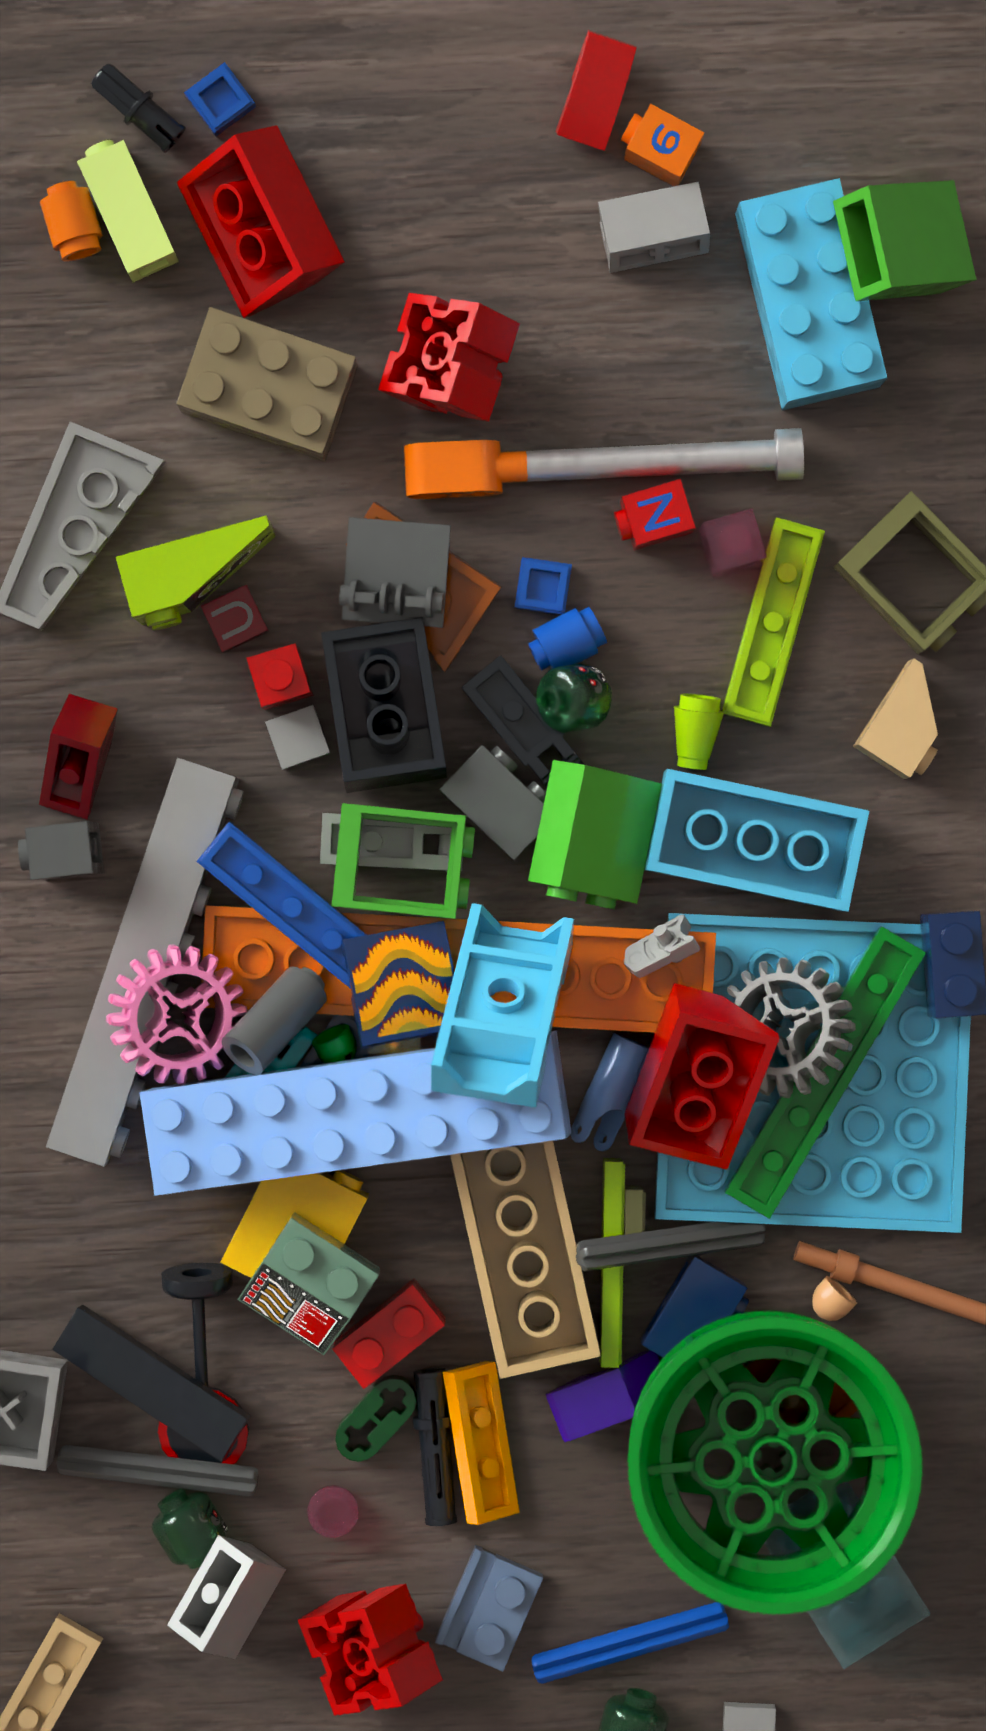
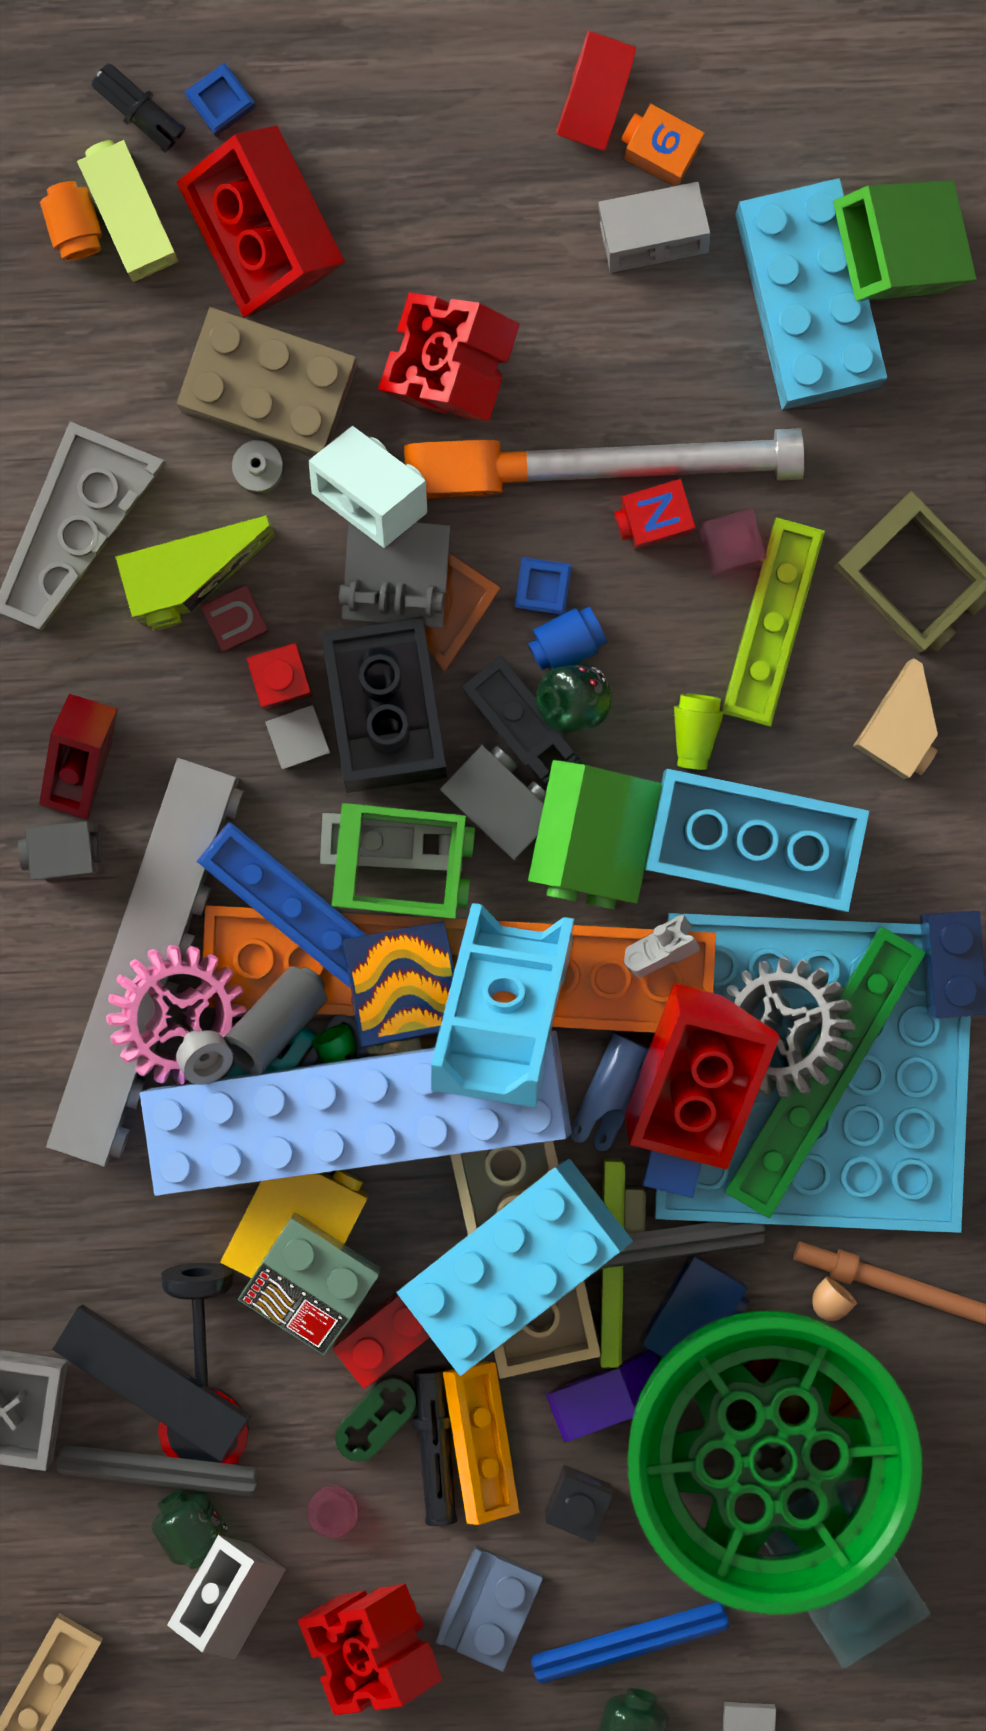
(204, 1056): none -> light grey tile
(265, 476): none -> light grey tile
(368, 486): none -> light aqua brick
(514, 1266): none -> medium azure brick
(578, 1503): none -> black brick
(671, 1174): none -> blue tile

